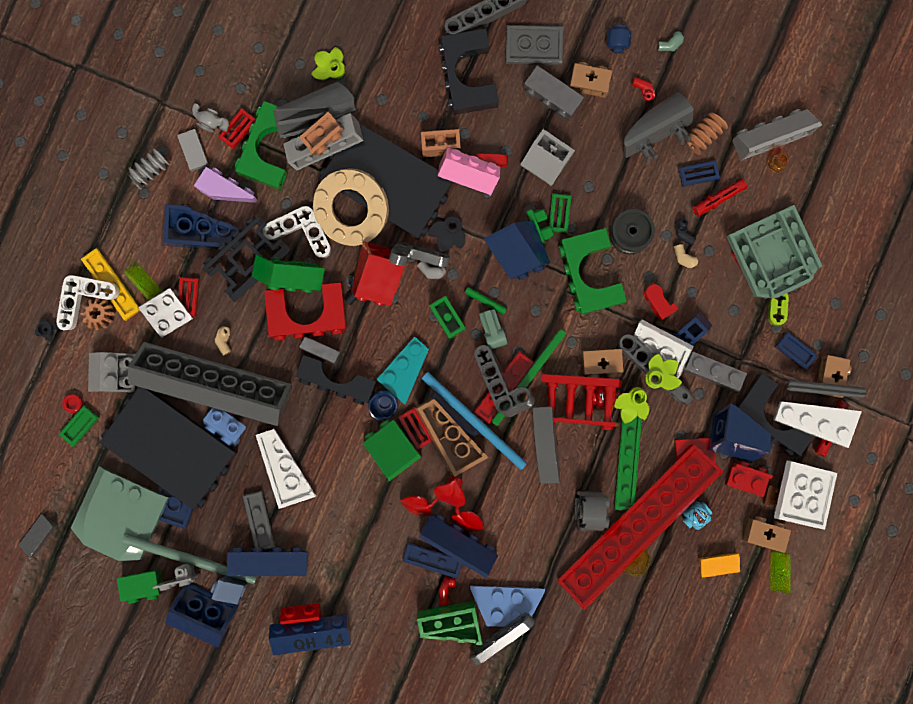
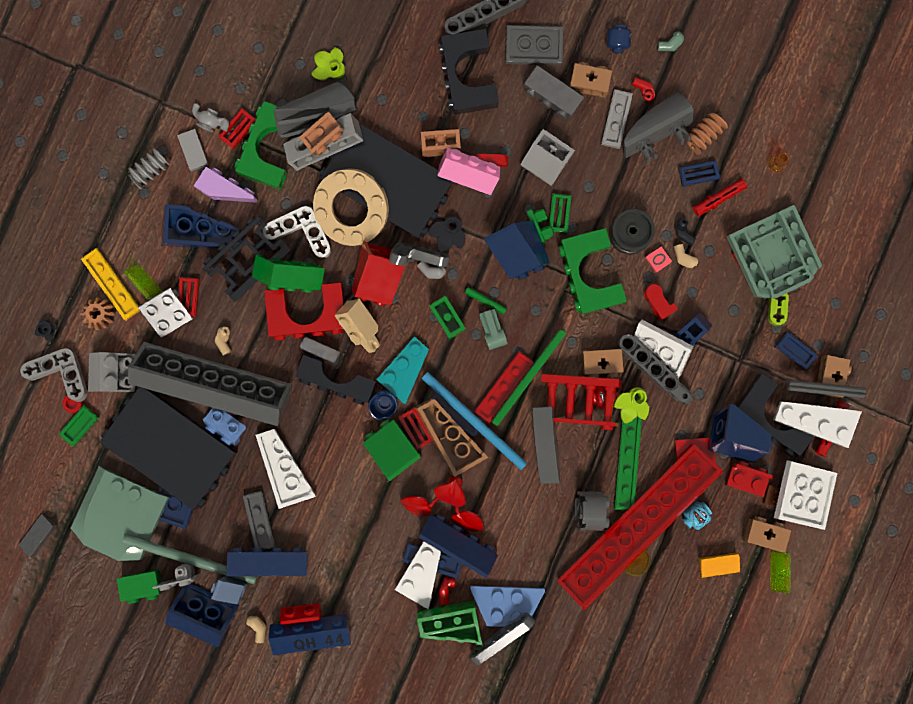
(62, 366): none -> light grey beam
(80, 289): white beam -> none
(258, 626): none -> tan arm
(358, 324): none -> tan hinge
(420, 575): none -> white wing
(498, 379): dark grey beam -> none
(616, 119): none -> light grey tile
(658, 259): none -> coral tile
(665, 373): lime plate -> none
(714, 372): flat silver brick -> none
(775, 134): light grey slope -> none

